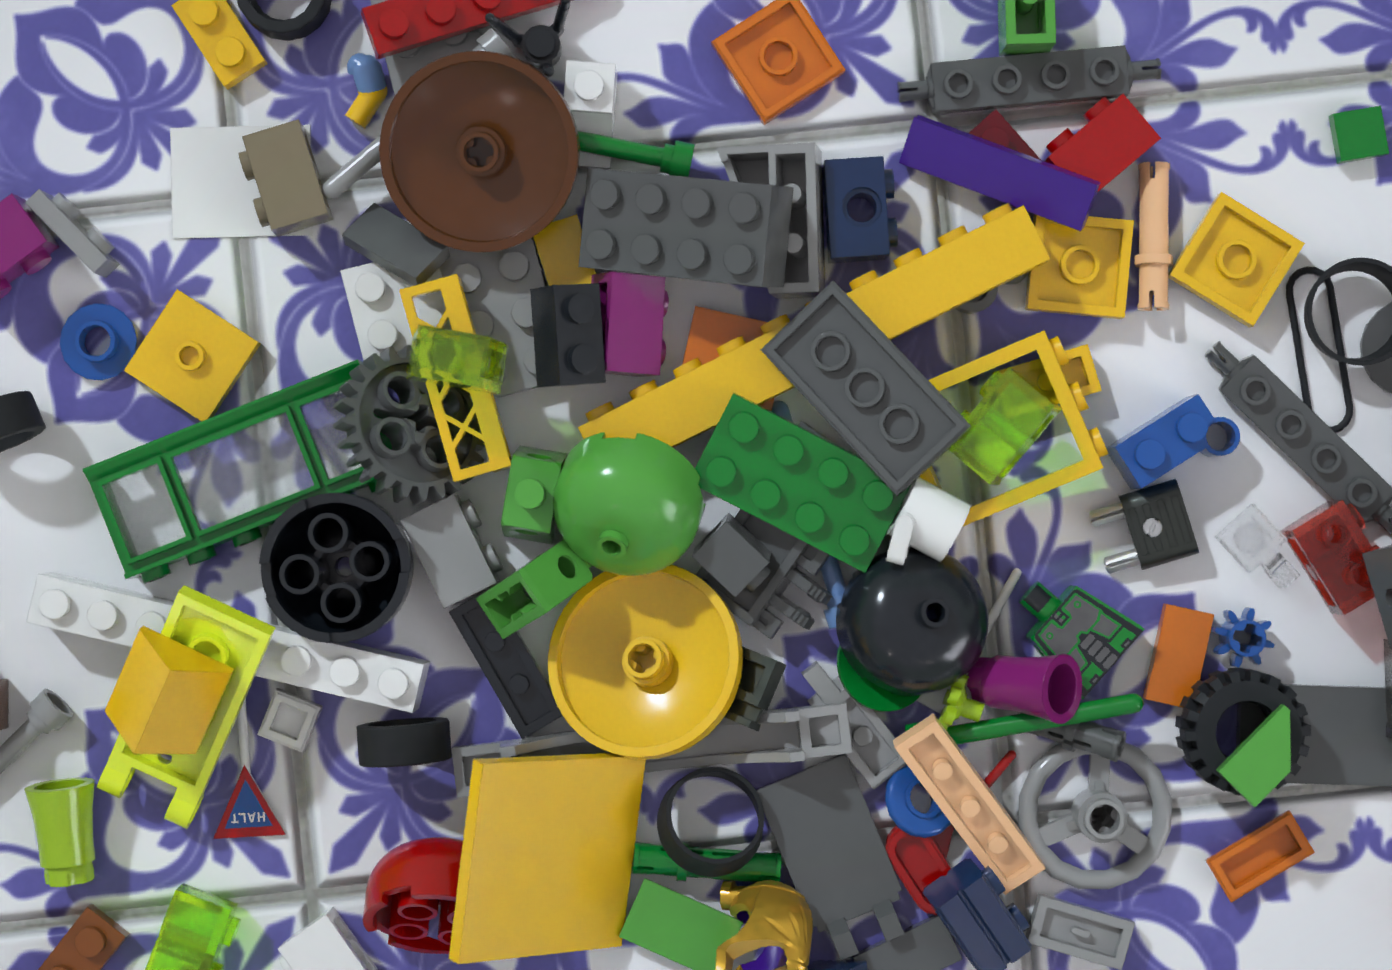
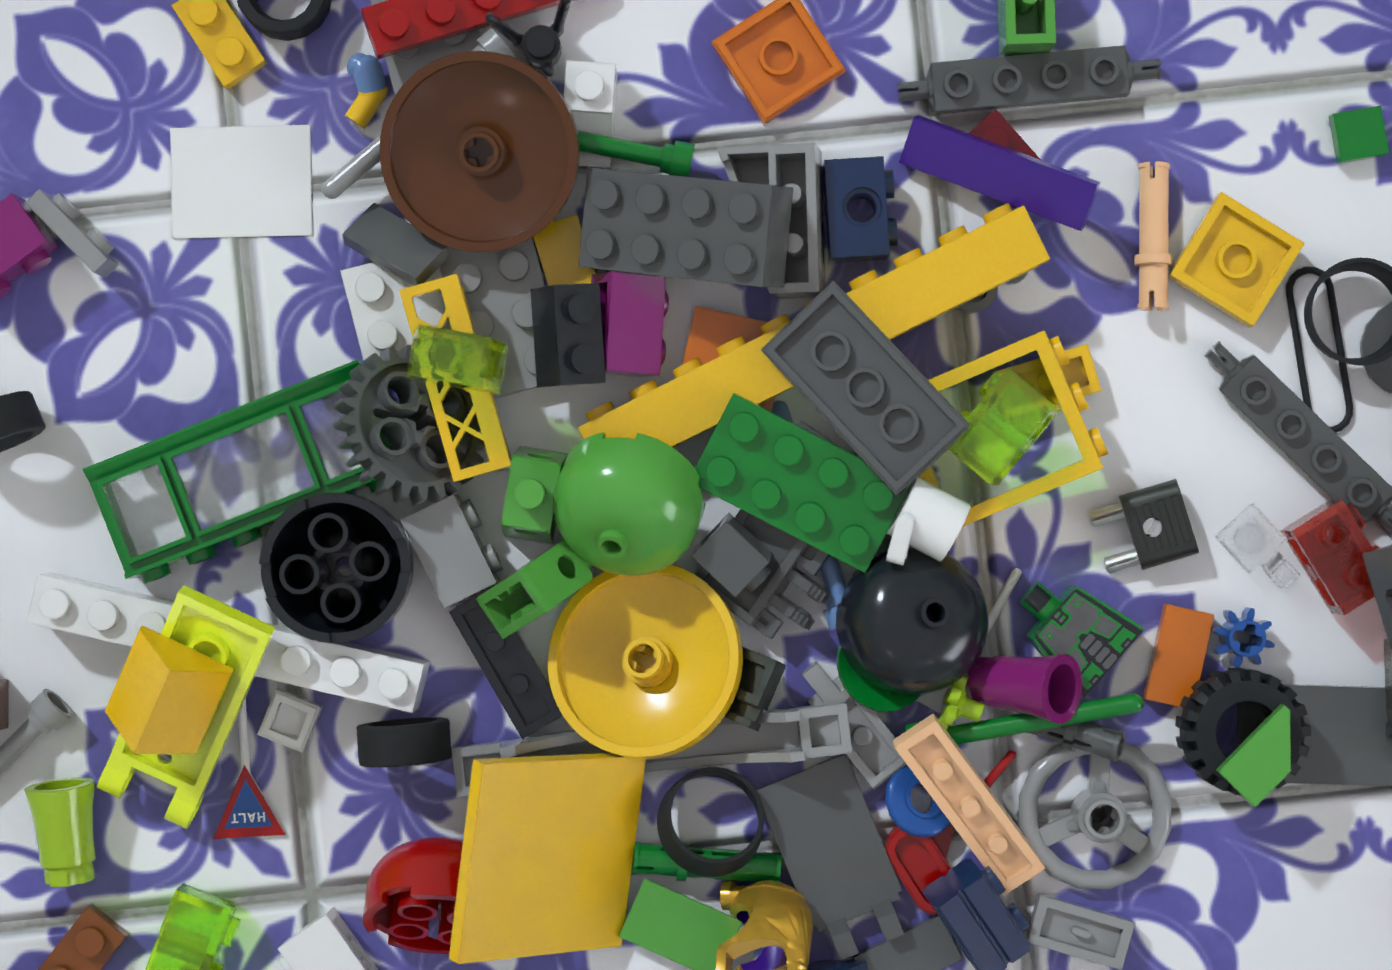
(121, 348): blue piece -> none
(192, 356): yellow plate -> none
(285, 178): dark tan brick -> none
(1084, 269): yellow plate -> none
(1106, 144): red brick -> none
(1169, 441): blue hinge -> none
(1259, 856): orange tile -> none

